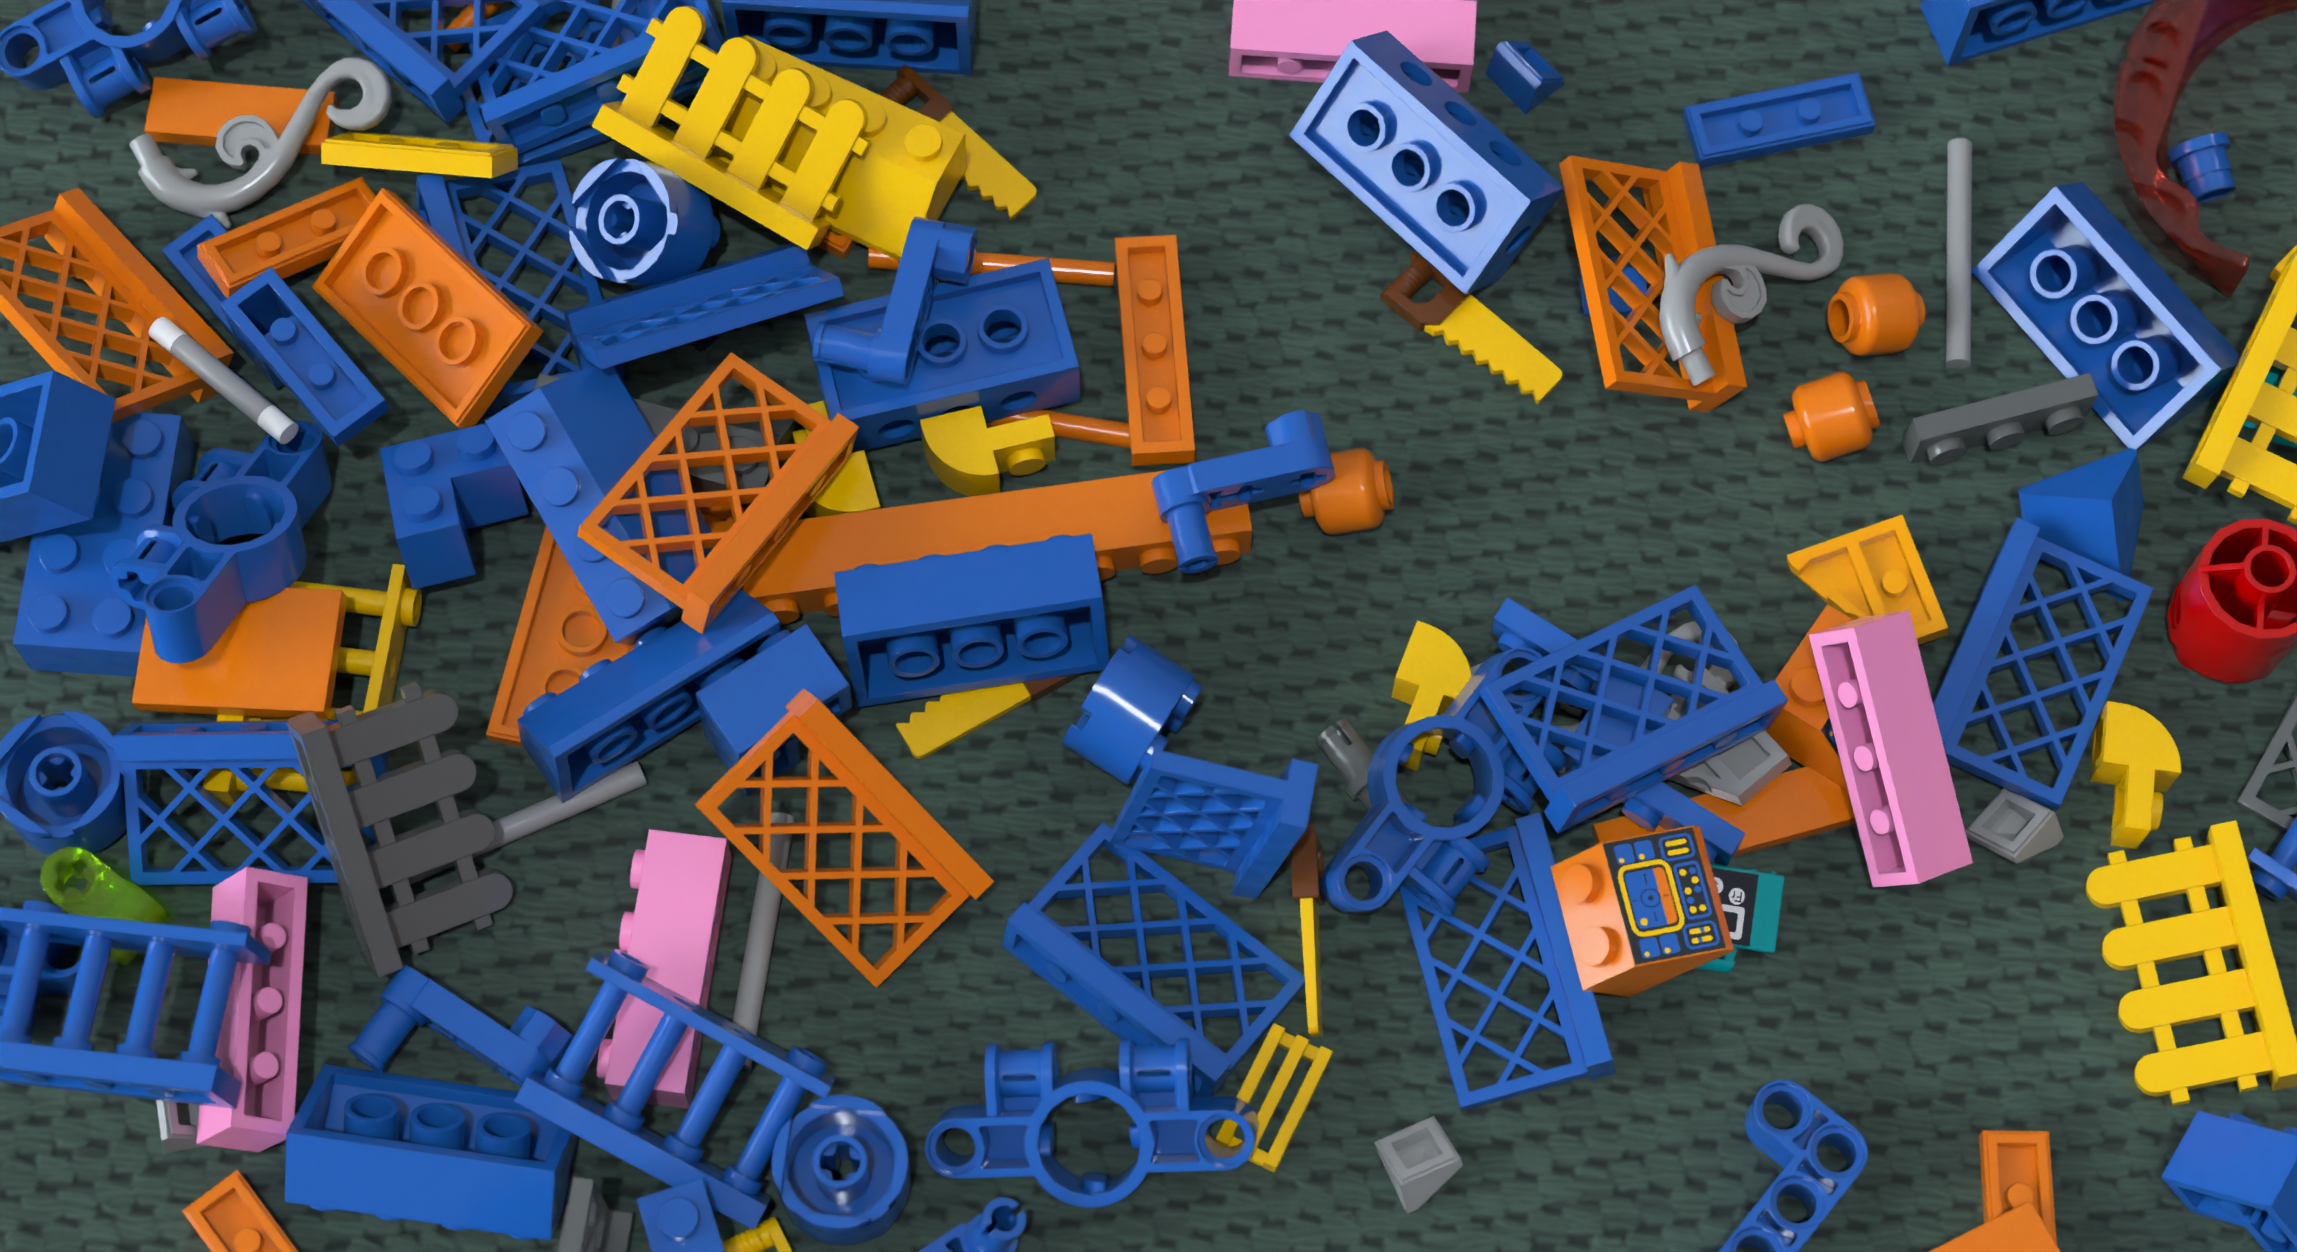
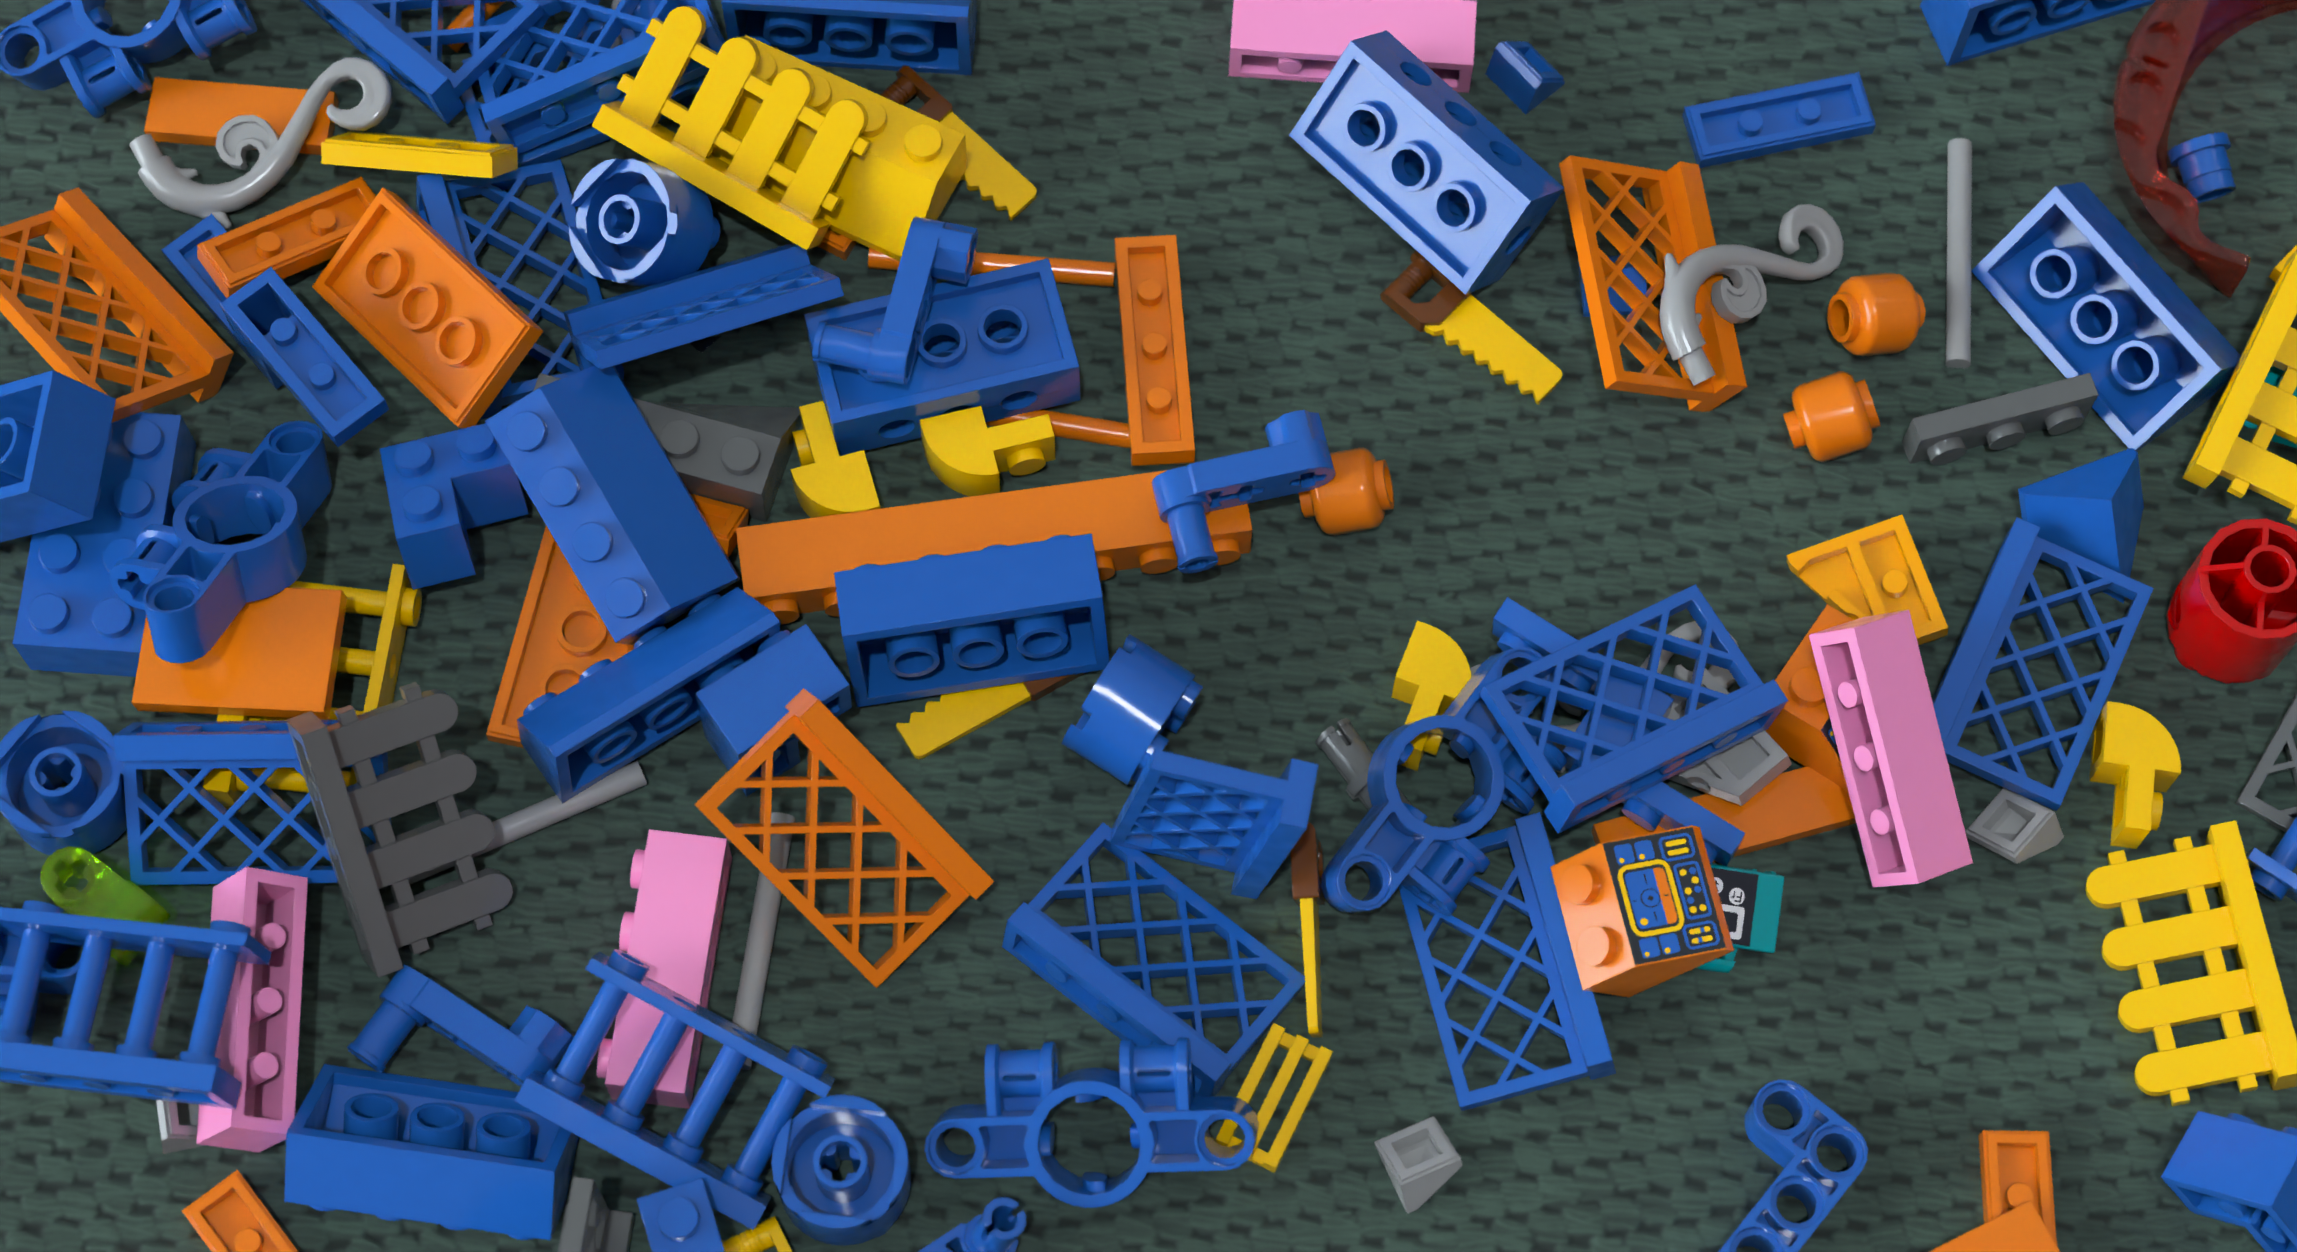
(223, 380): light grey bar -> none
(753, 532): orange fence -> none

